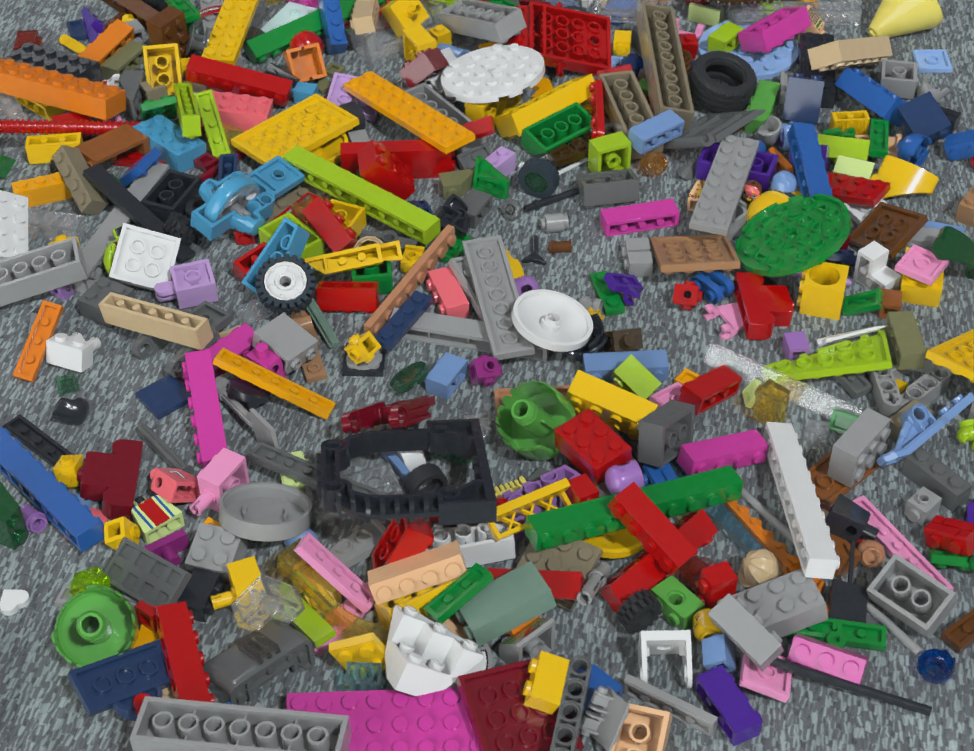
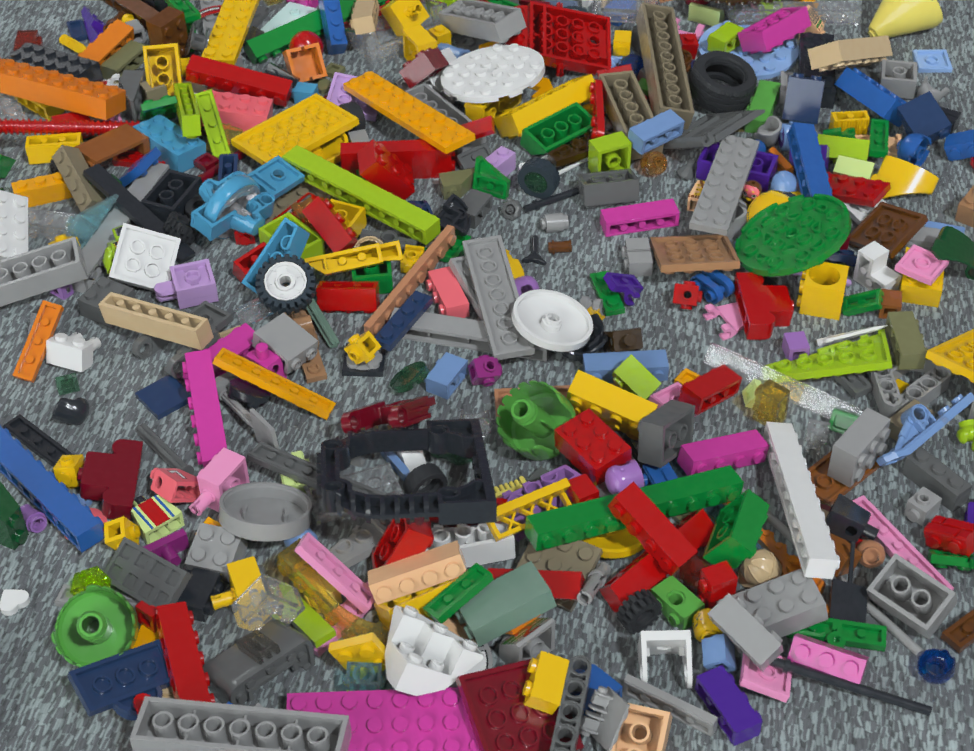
(88, 220): none -> clear light blue slope
(737, 530): none -> green brick

